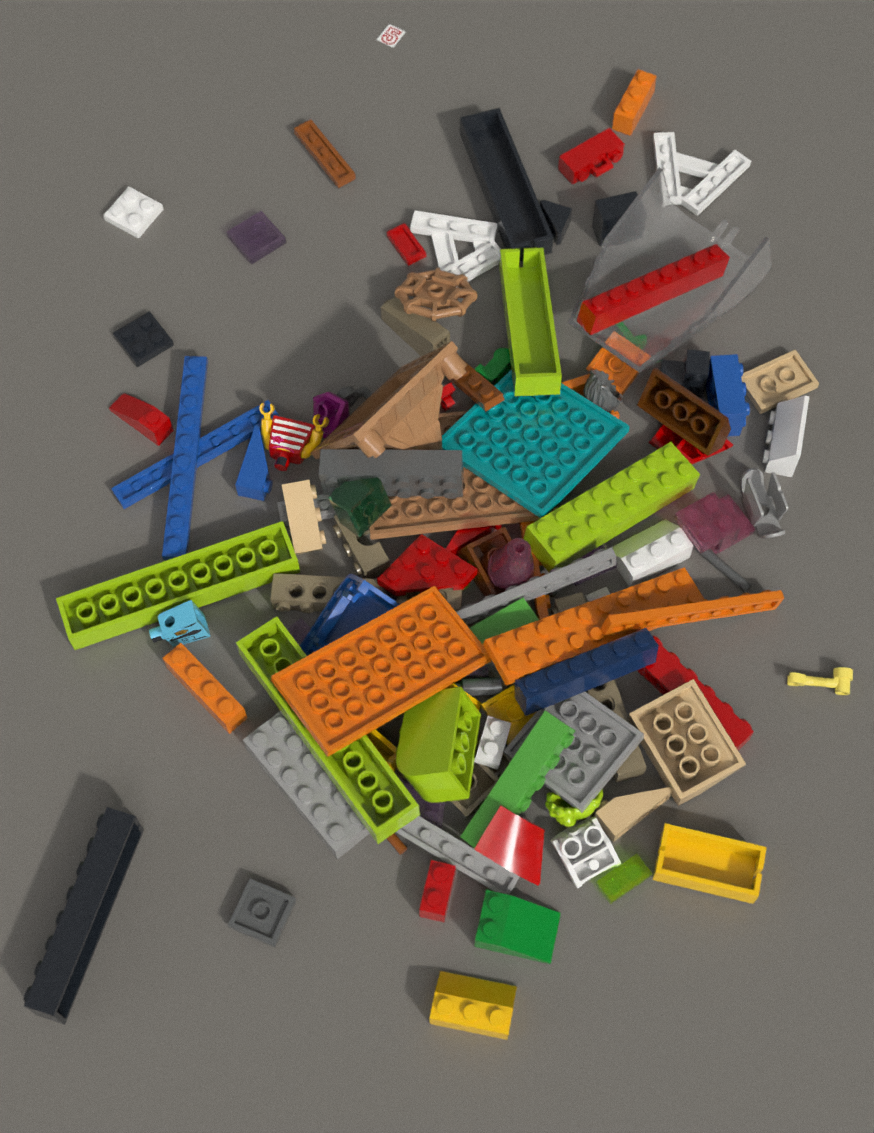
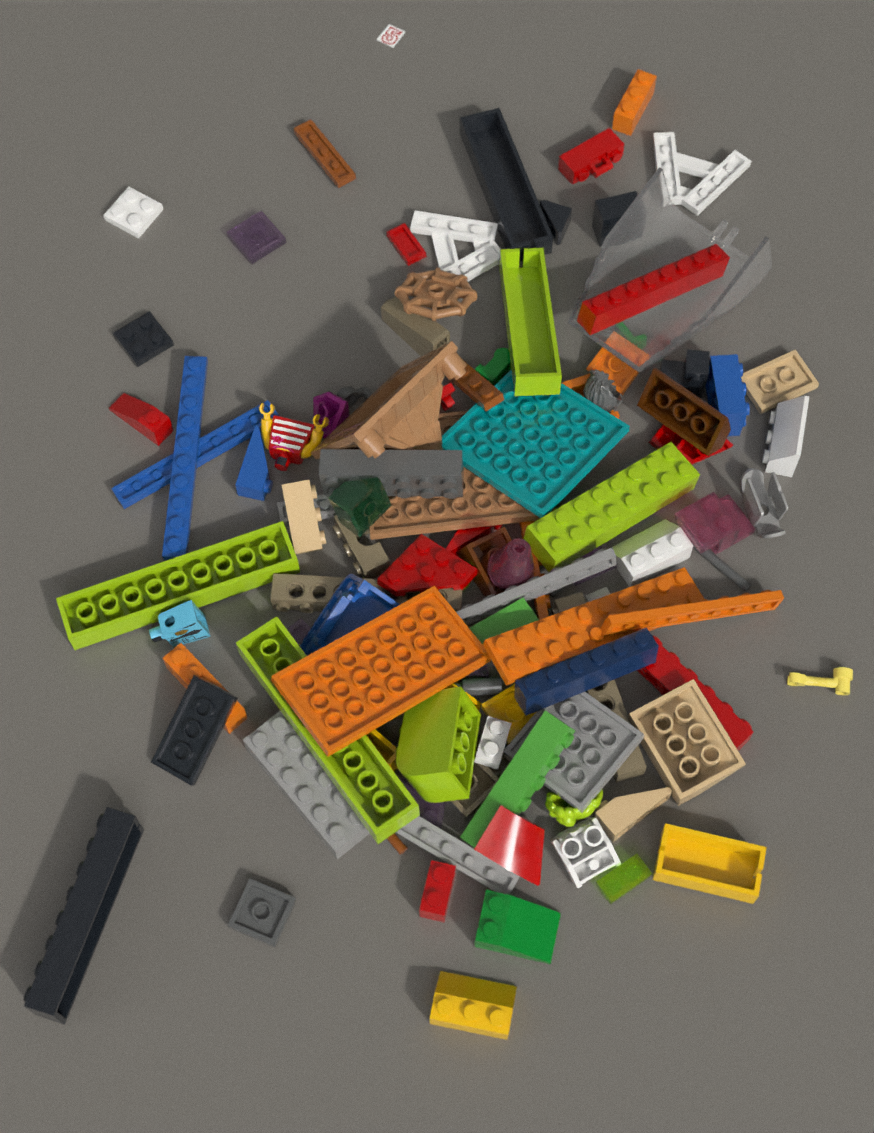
(194, 730): none -> black tile

